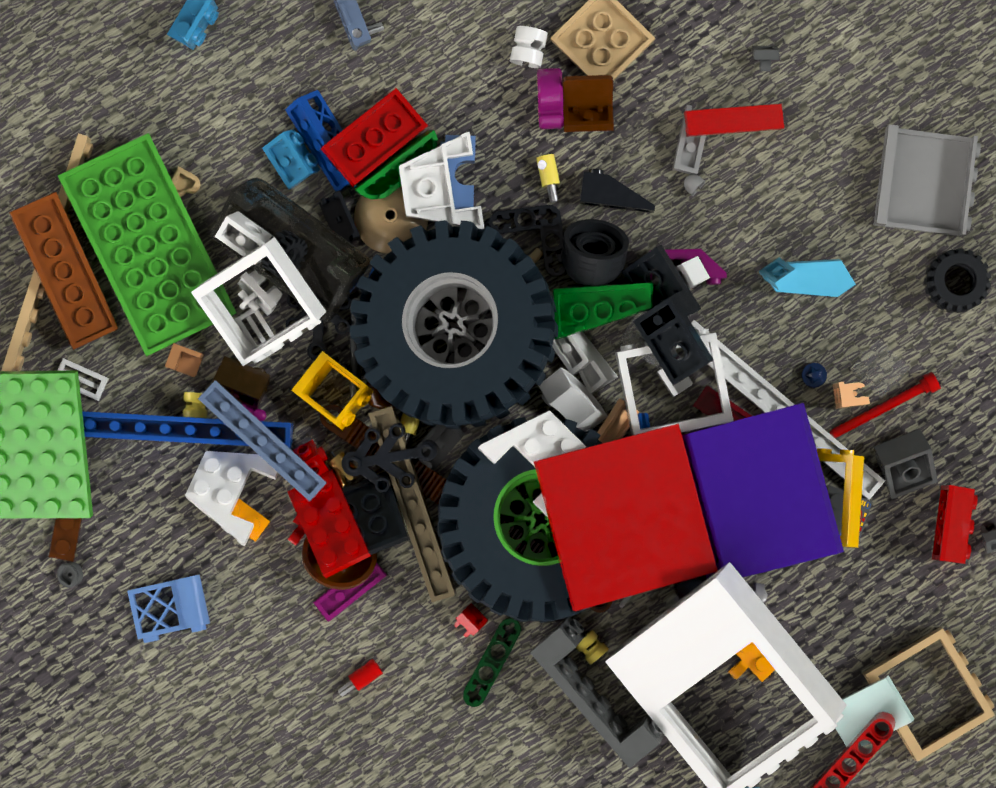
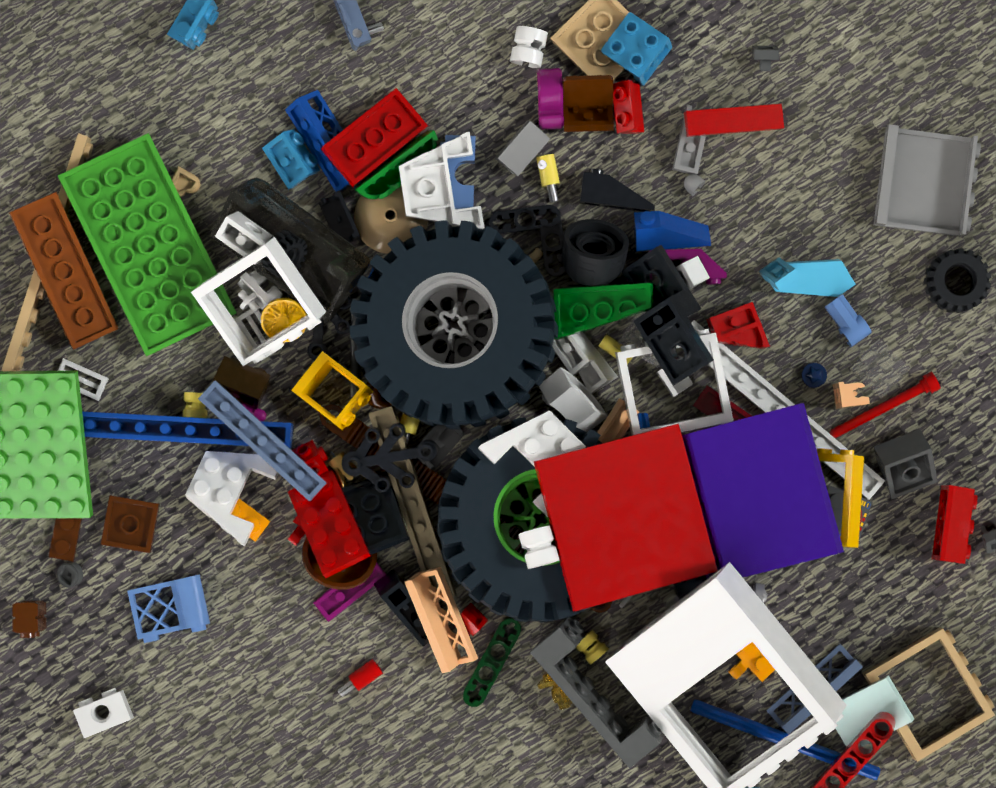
(29, 618): none -> reddish brown brick
(92, 723): none -> white brick
(130, 524): none -> reddish brown plate
(184, 360): medium nougat panel -> none
(281, 314): none -> yellow wheel
(396, 596): none -> black slope
(436, 620): none -> light nougat fence
(522, 148): none -> light grey hinge
(539, 547): none -> white wheel
(557, 693): none -> clear yellow bracket
(611, 346): none -> light yellow piece
(628, 107): none -> red bracket
(637, 47): none -> dark azure bracket
(668, 230): none -> blue slope
(739, 327): none -> red wing
(774, 735): none -> blue axle
(836, 682): none -> sand blue fence
(849, 323): none -> medium blue piece

